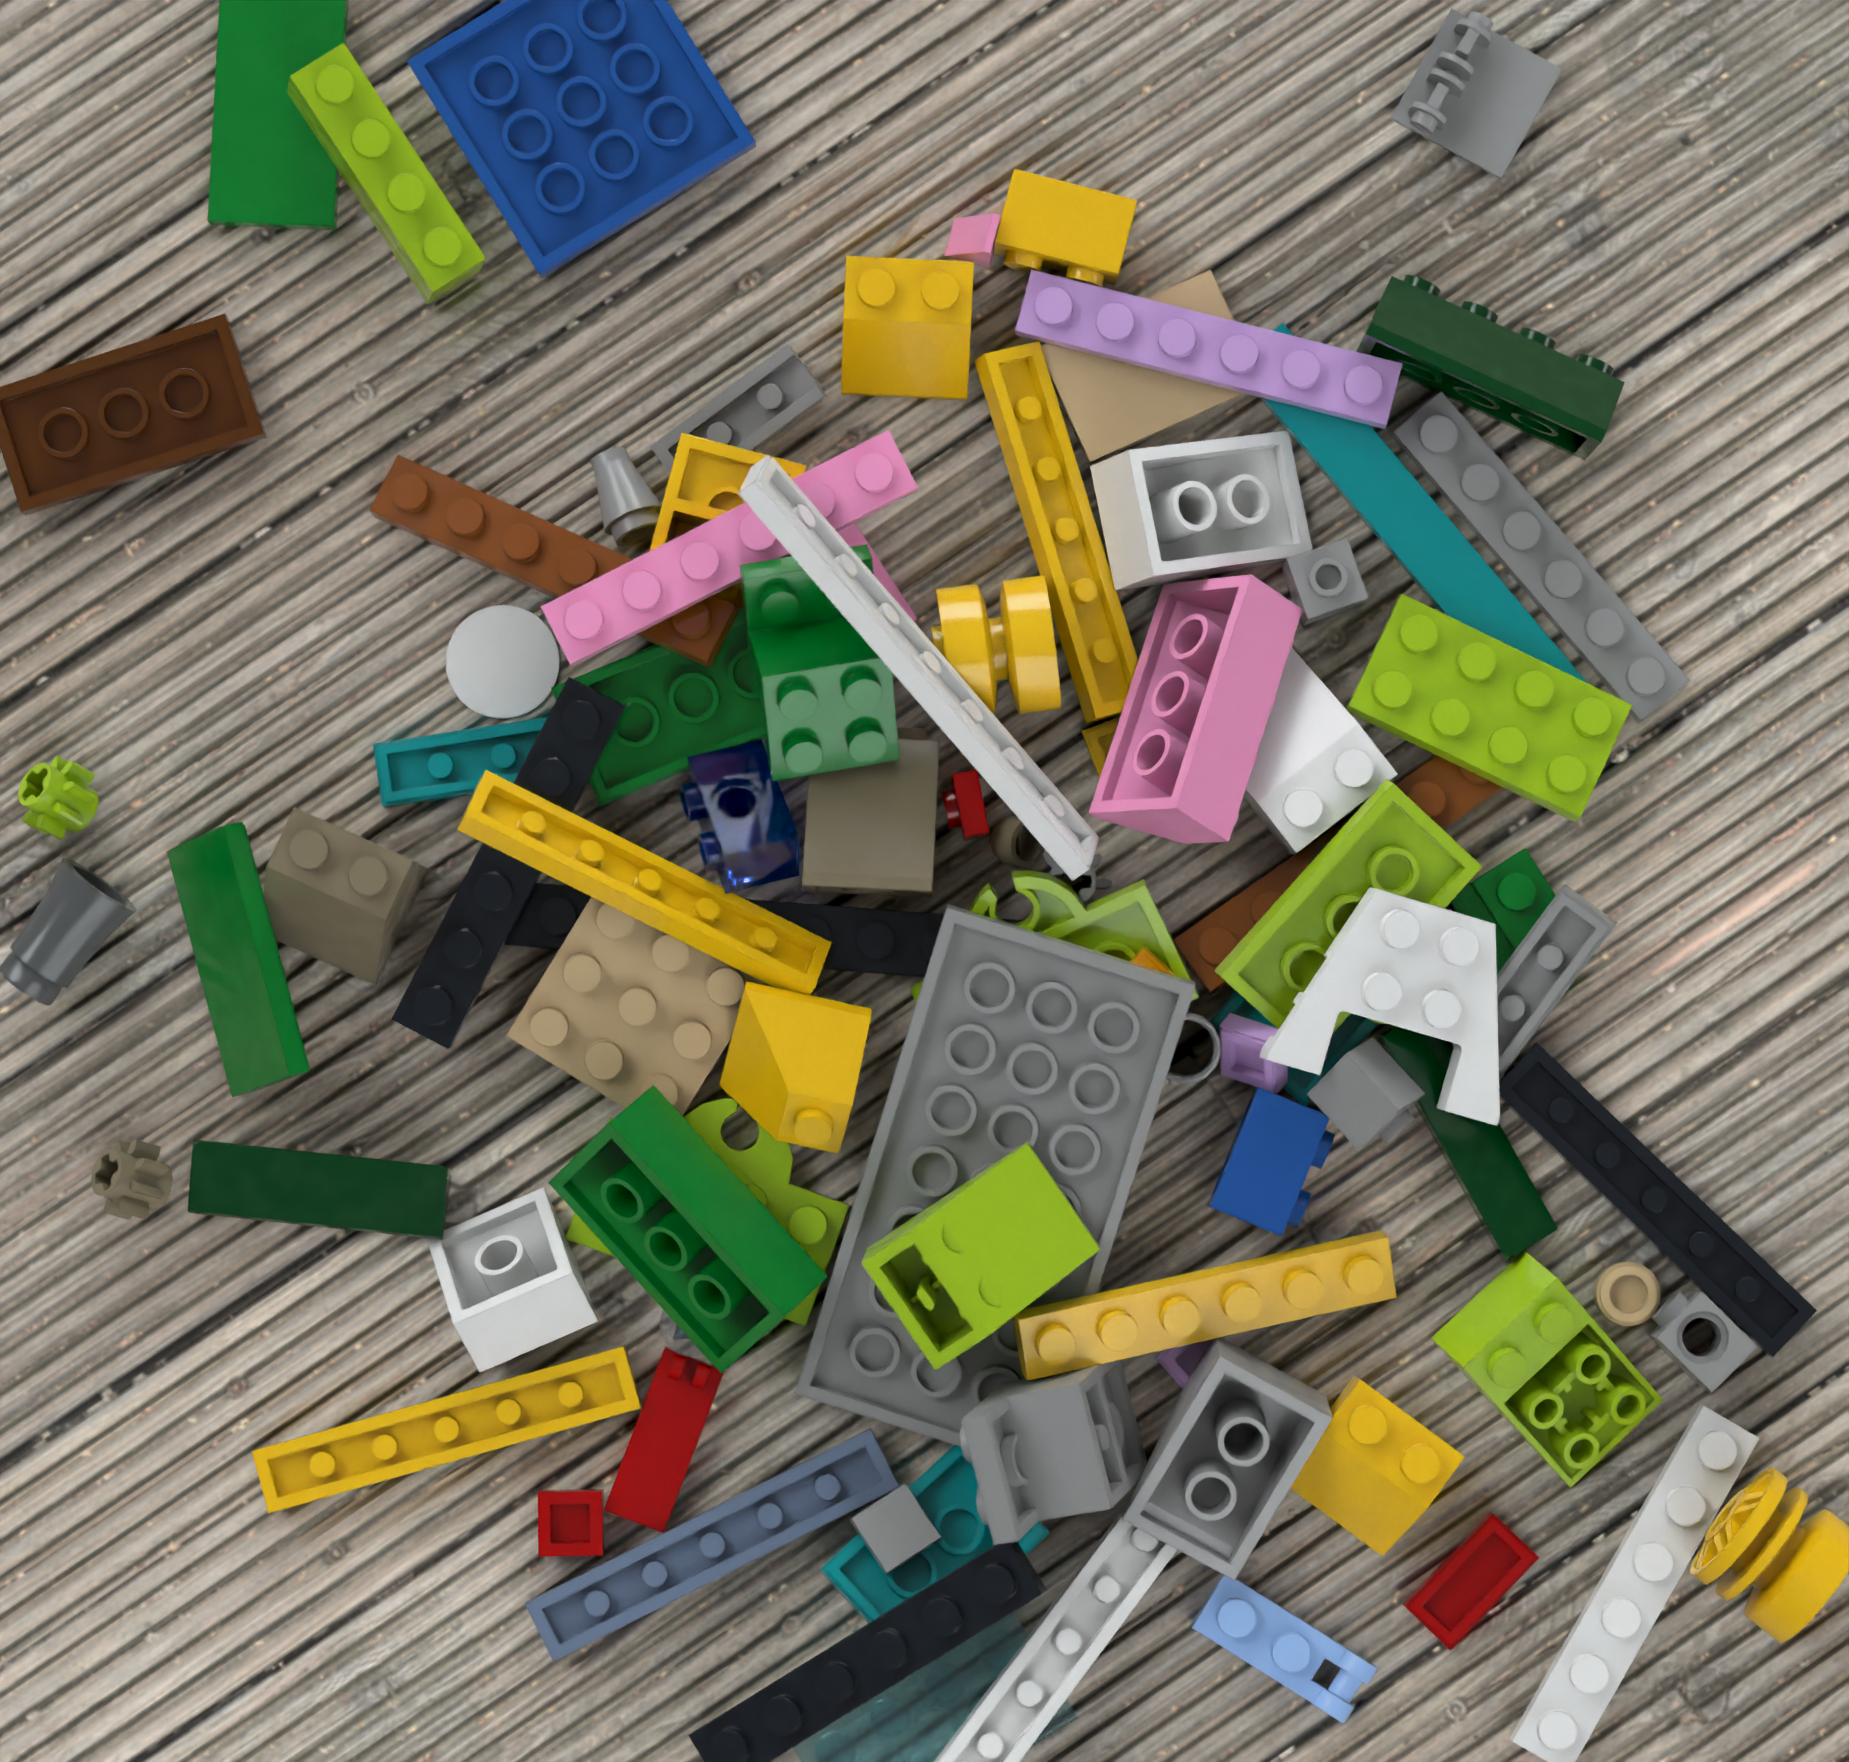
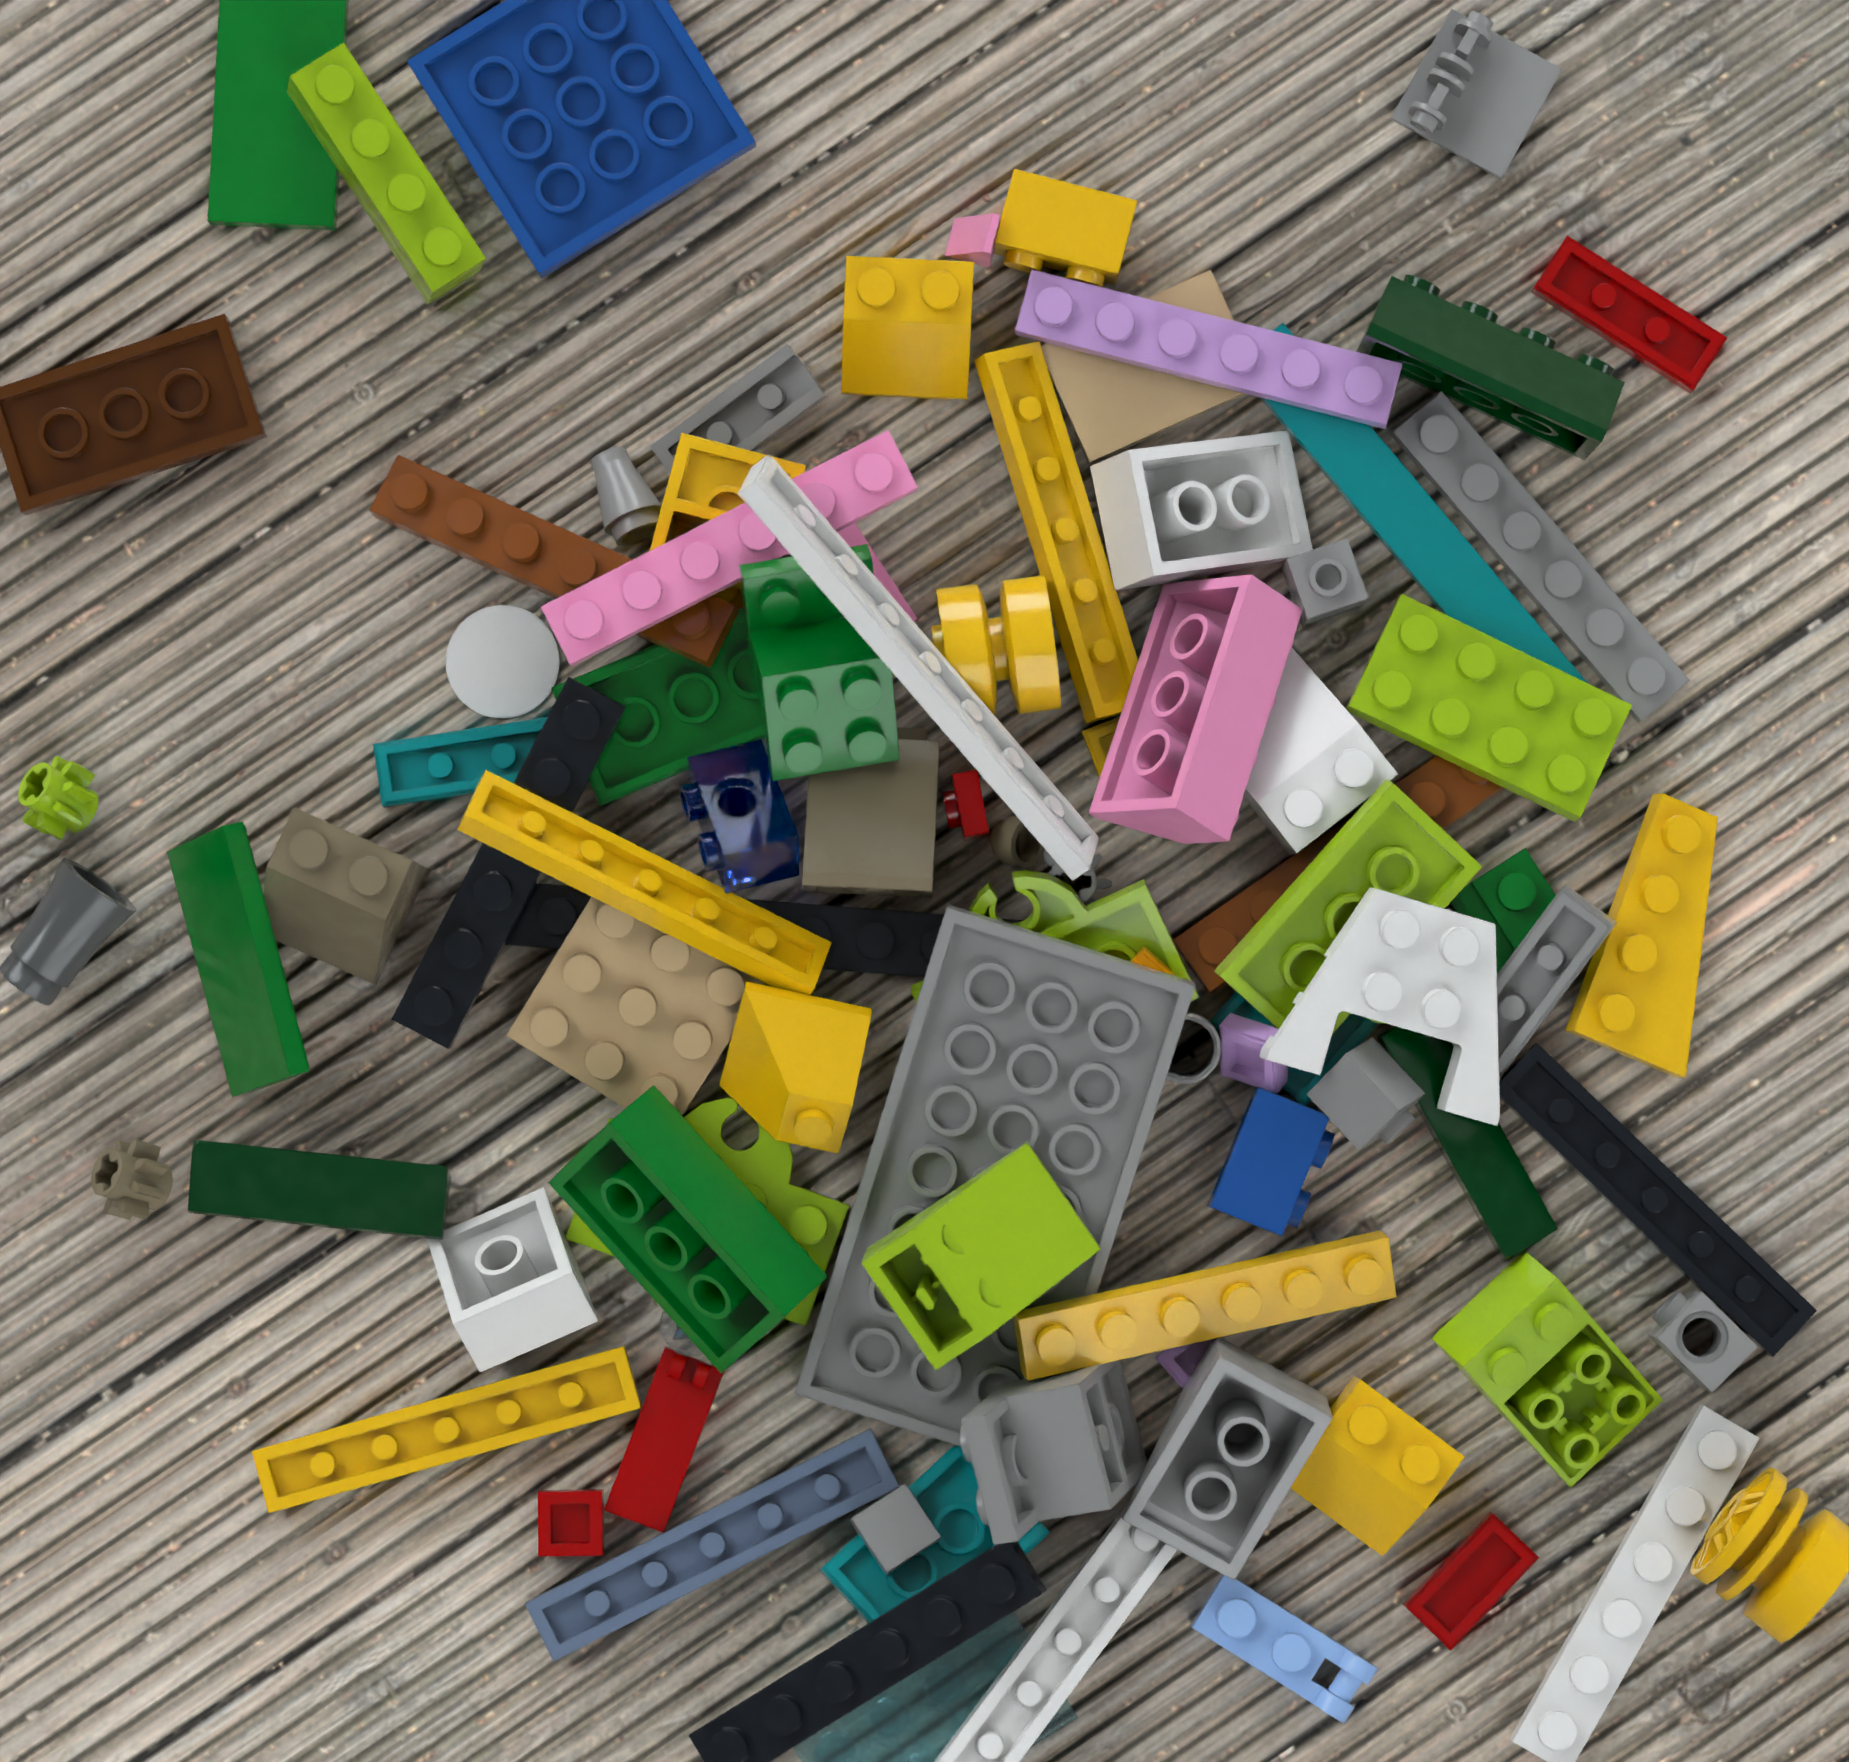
(1626, 1293): tan tile -> none
(1629, 314): none -> red tile
(1647, 969): none -> yellow wing

